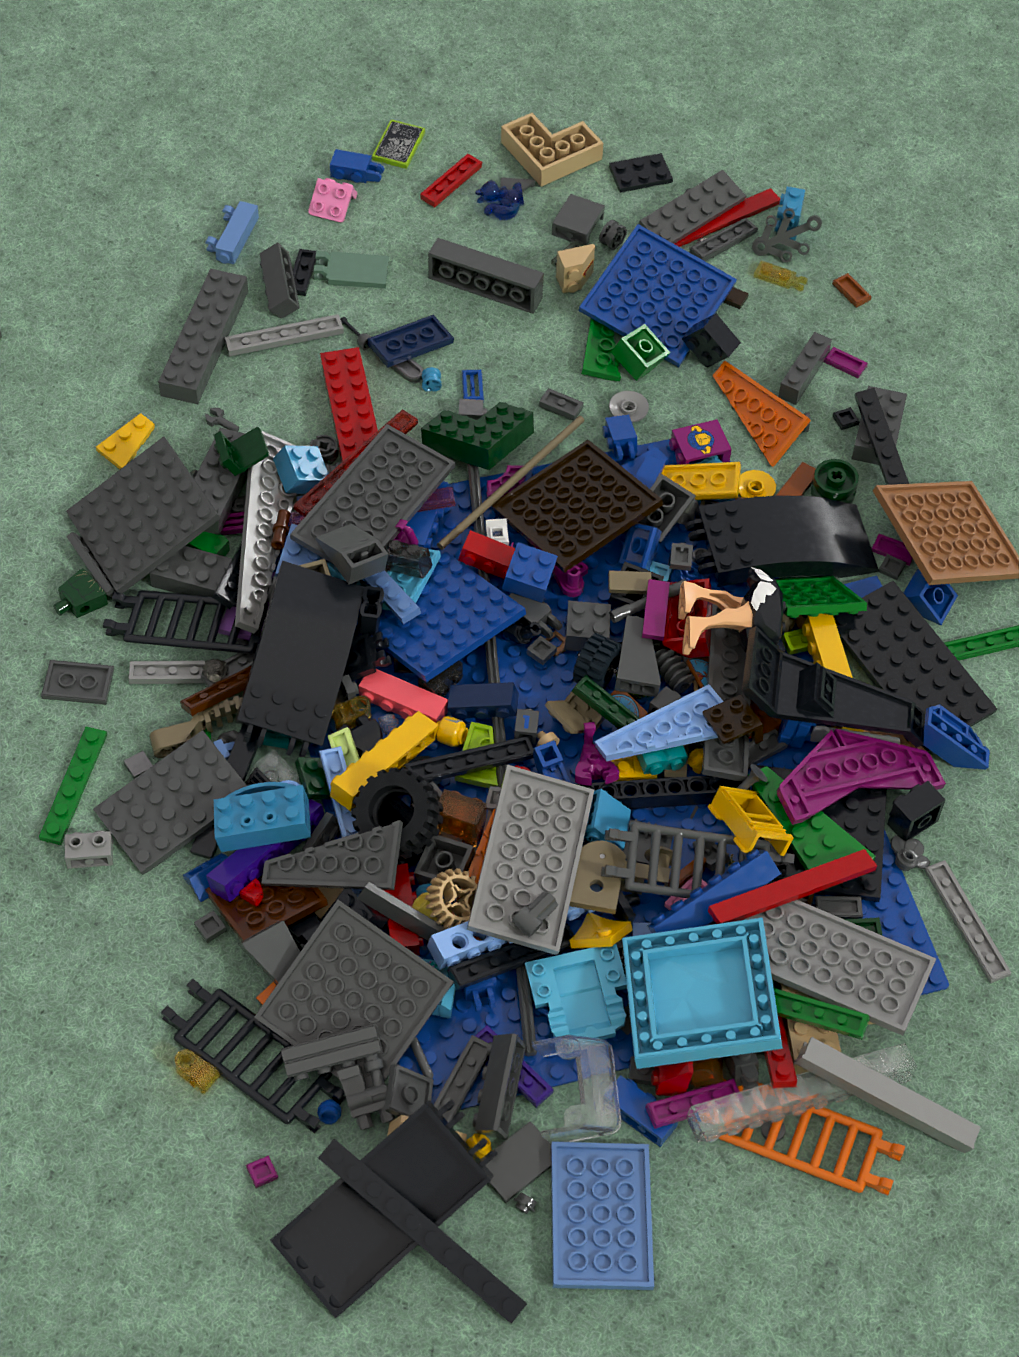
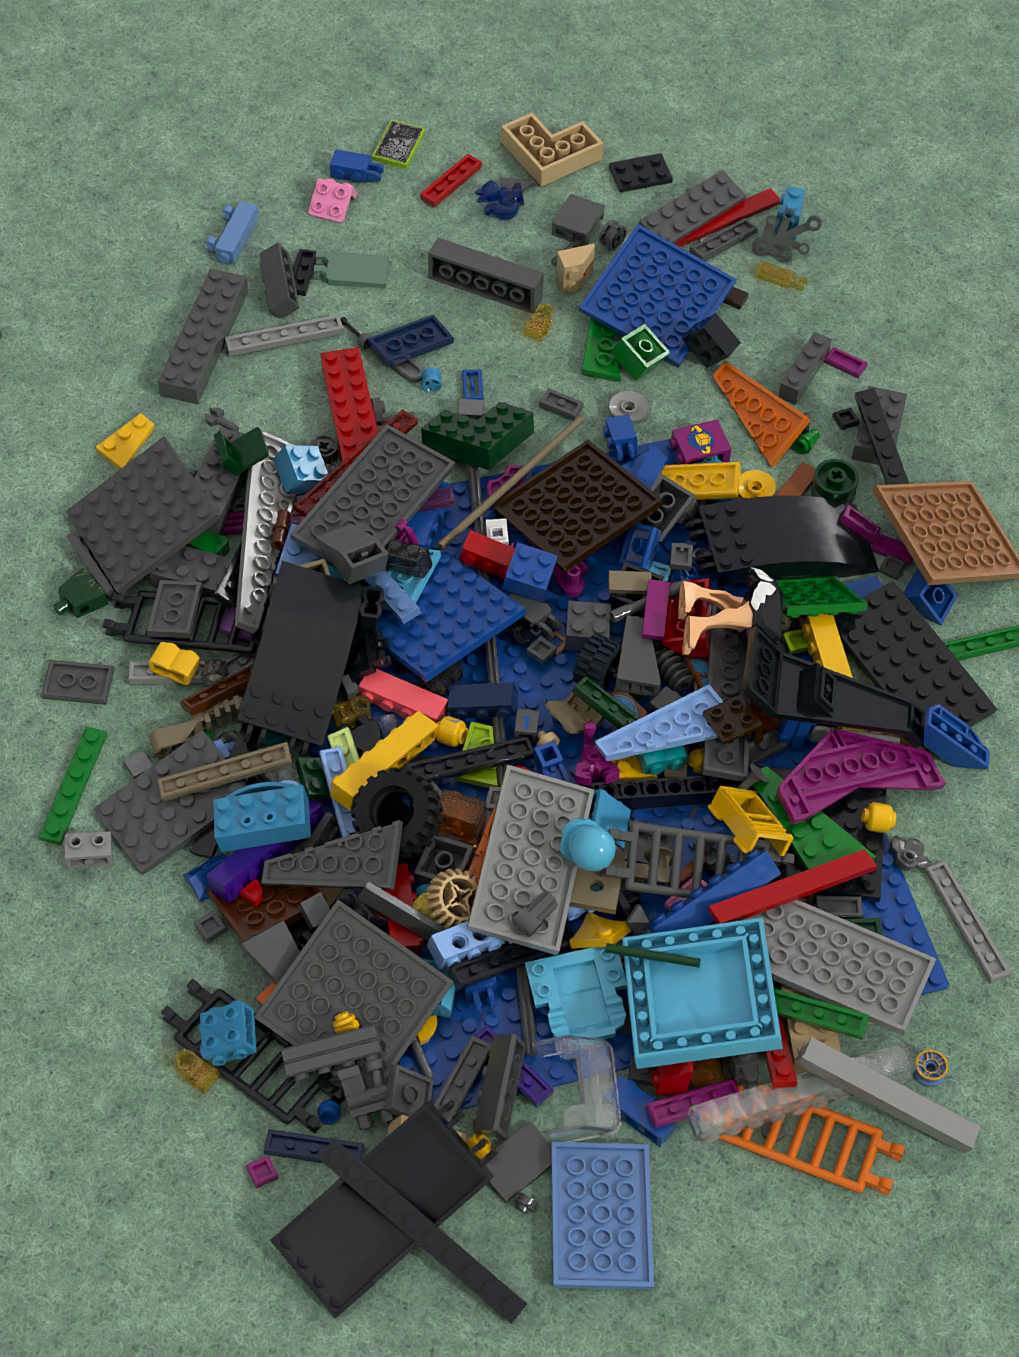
(174, 609): none -> dark grey plate
(174, 663): none -> yellow brick
(224, 771): none -> dark tan tile
(227, 1033): none -> dark azure brick
(304, 1146): none -> dark blue tile
(314, 910): none -> dark grey brick
(345, 1022): none -> yellow plate
(379, 409): none -> dark grey bracket
(427, 1030): none -> yellow tile
(540, 322): none -> clear yellow piece
(587, 845): none -> medium azure tile
(638, 920): none -> dark grey slope
(653, 955): none -> dark green bar
(806, 441): none -> green cone
(852, 290): dark orange tile -> none
(860, 524): none -> magenta tile
(878, 817): none -> yellow head
(916, 811): black brick -> none
(929, 1059): none -> medium blue wheel

